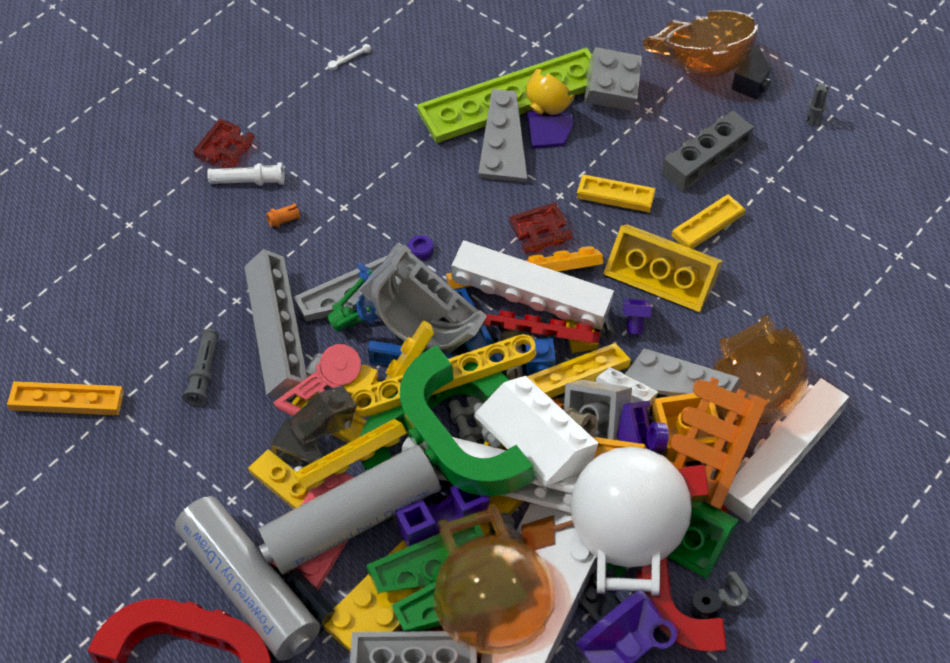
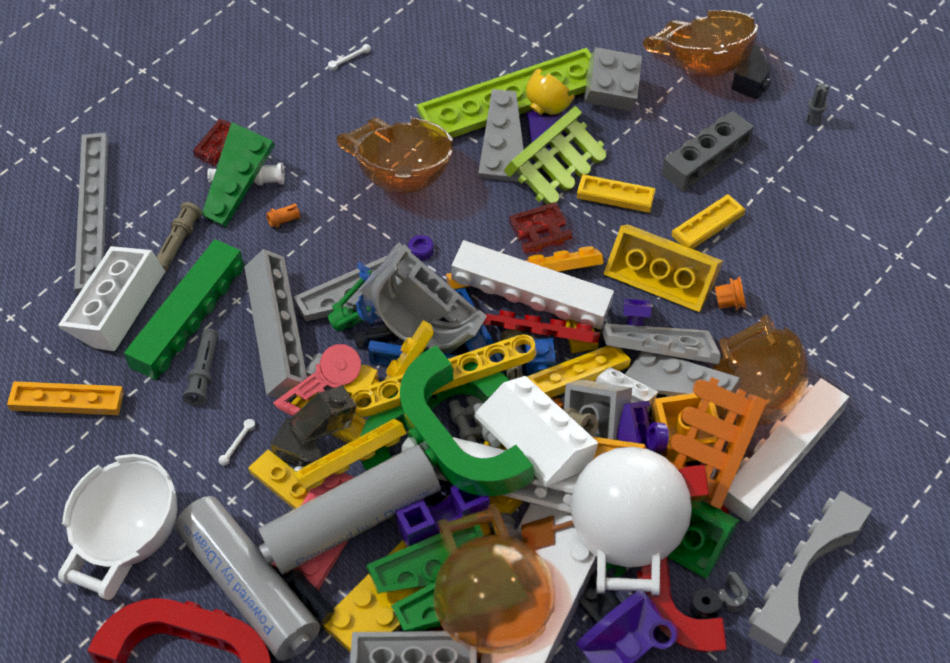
(91, 207): none -> light grey plate
(113, 297): none -> white slope
(117, 520): none -> white windscreen
(181, 228): none -> dark tan pin
(184, 310): none -> green brick
(236, 170): none -> green wing
(249, 425): none -> white hinge
(377, 334): none -> black axle
(400, 156): none -> clear orange windscreen
(546, 160): none -> lime fence
(666, 341): none -> light grey wing
(731, 295): none -> orange piece
(780, 616): none -> light grey arch

